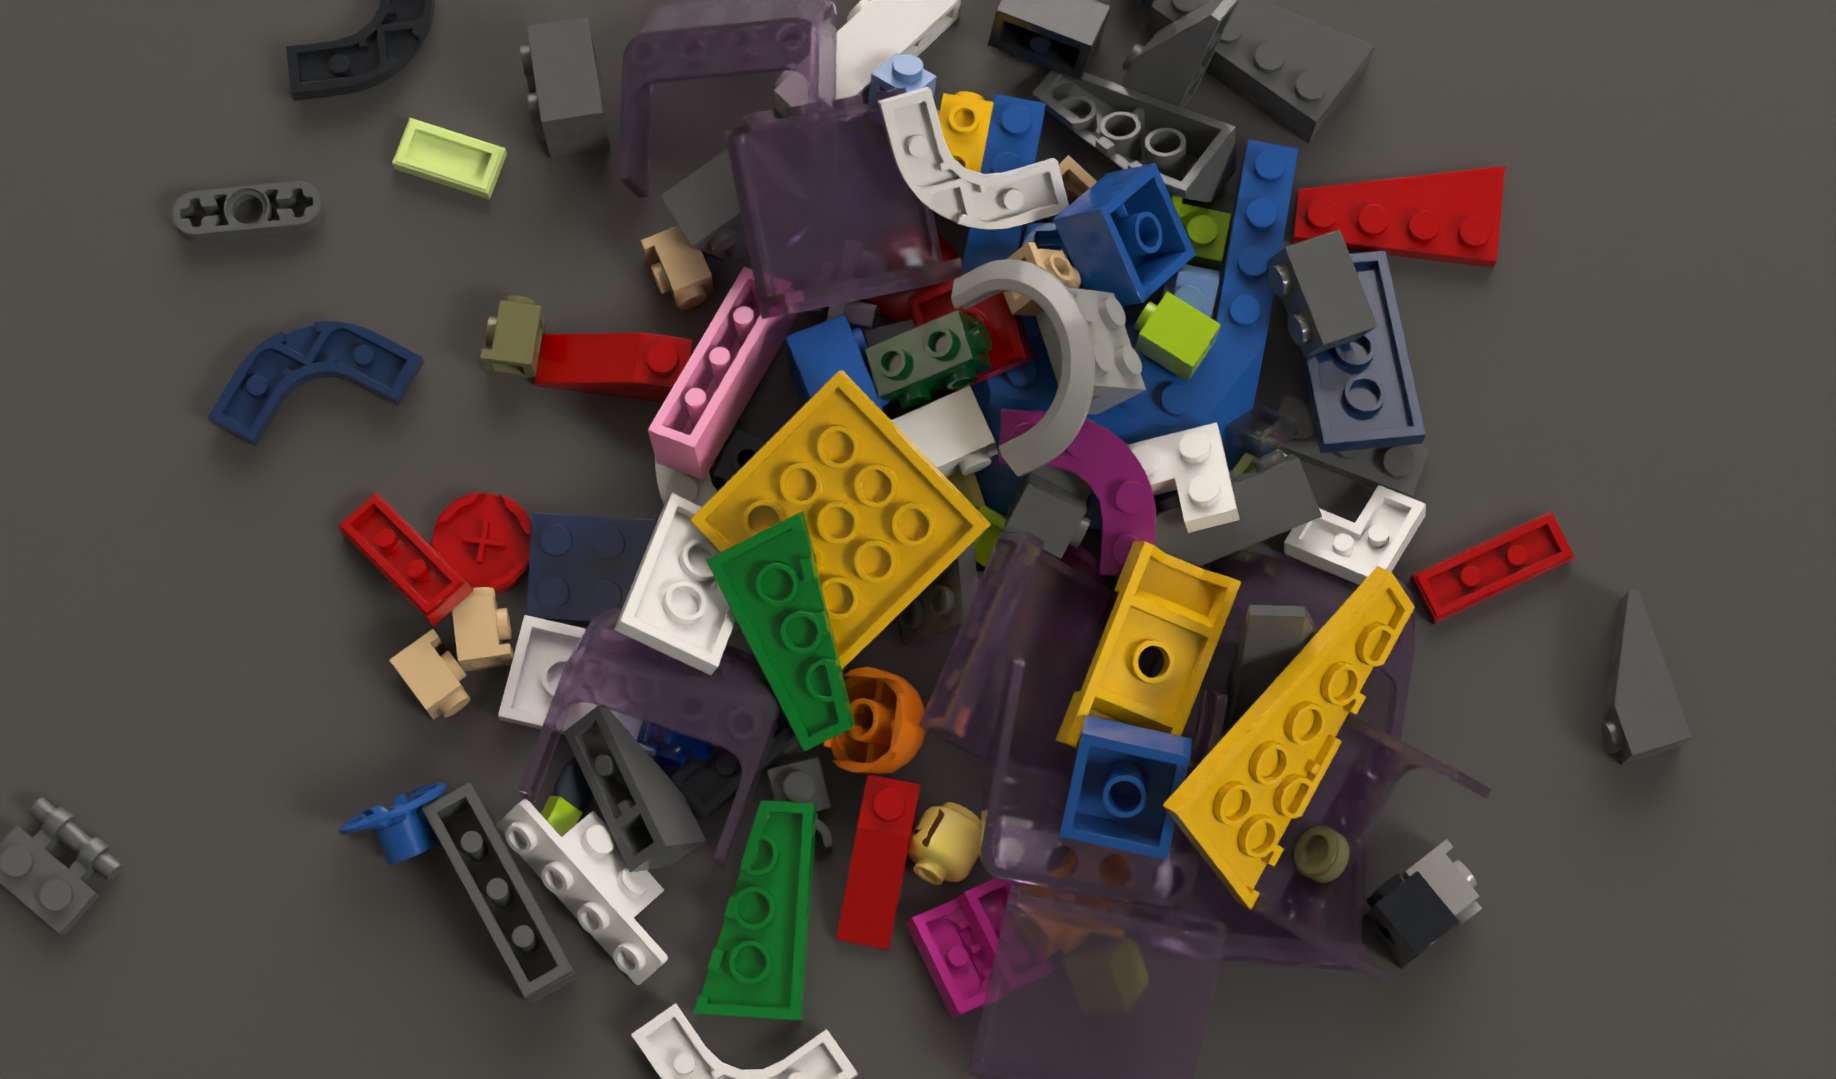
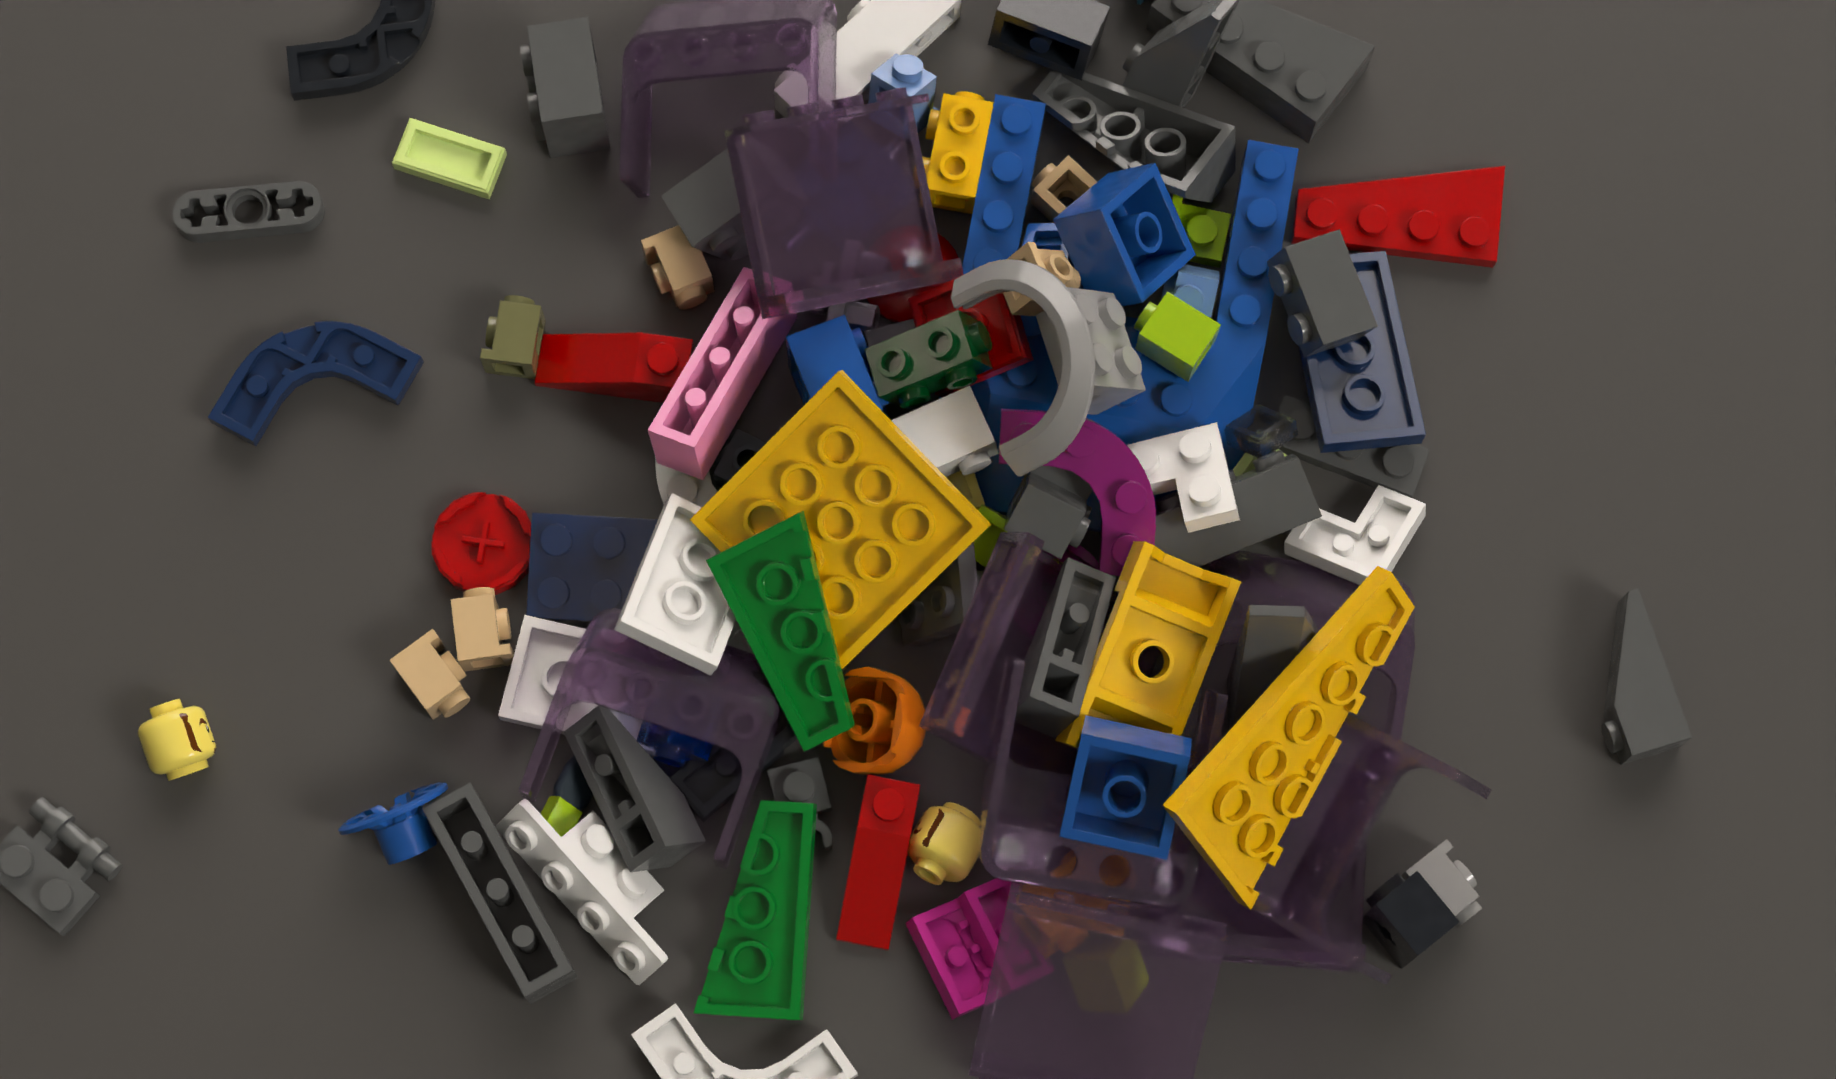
(176, 739): none -> light yellow head
(405, 559): red tile -> none
(961, 193): white plate -> none
(1064, 649): none -> dark grey slope
(1321, 854): olive tile -> none
(1492, 568): red tile -> none

